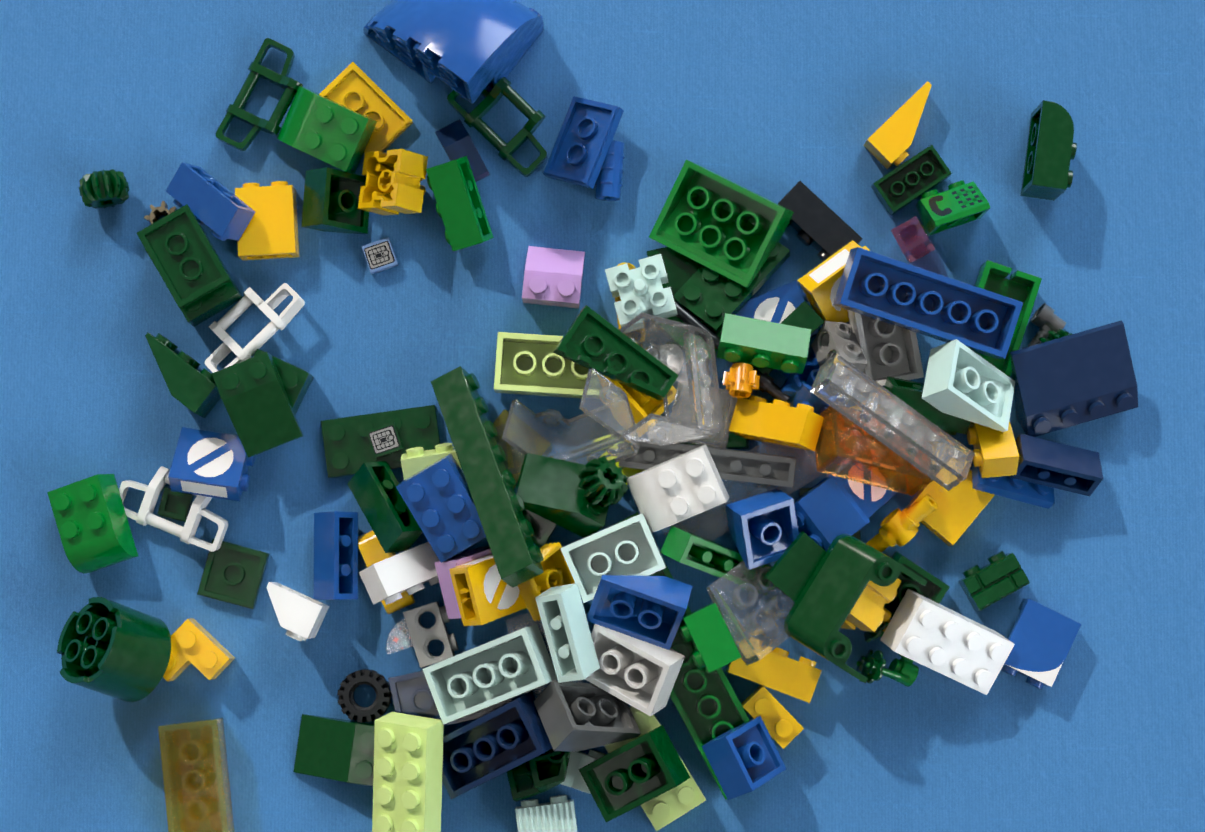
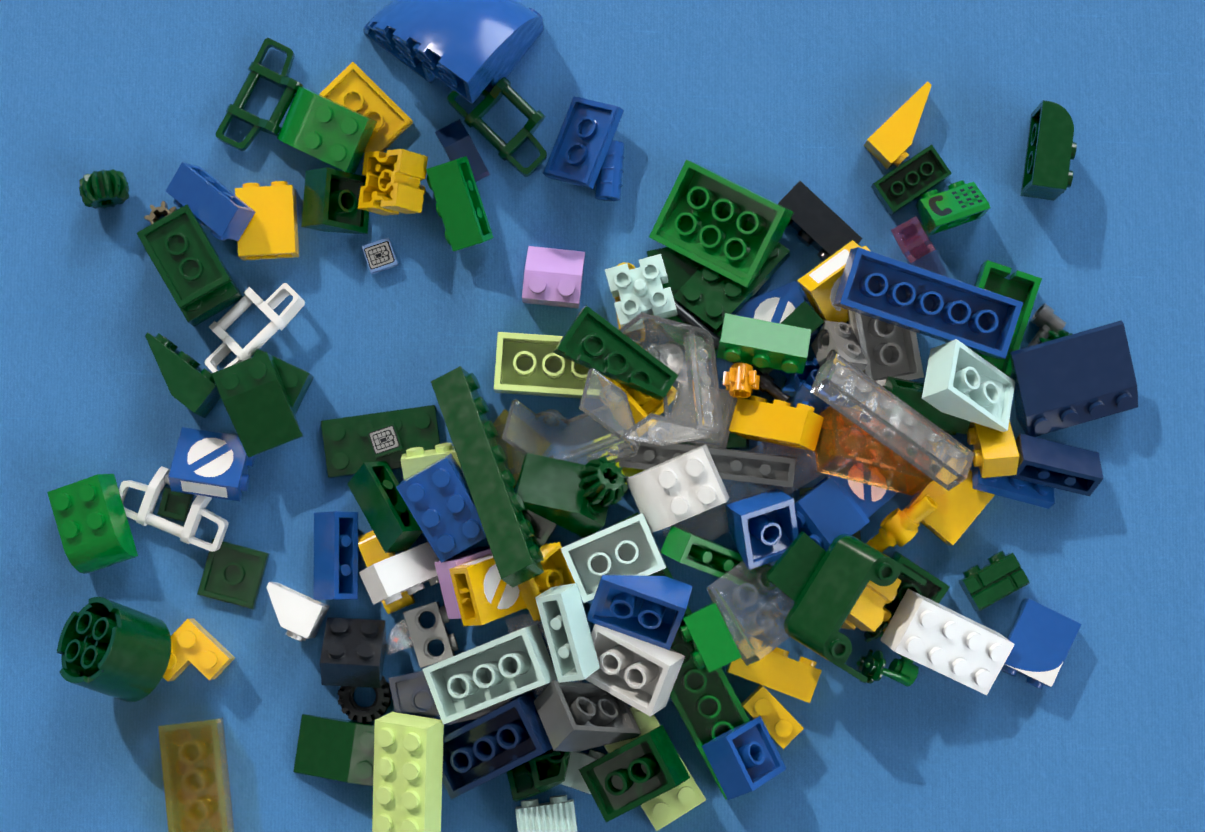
(353, 652): none -> black brick

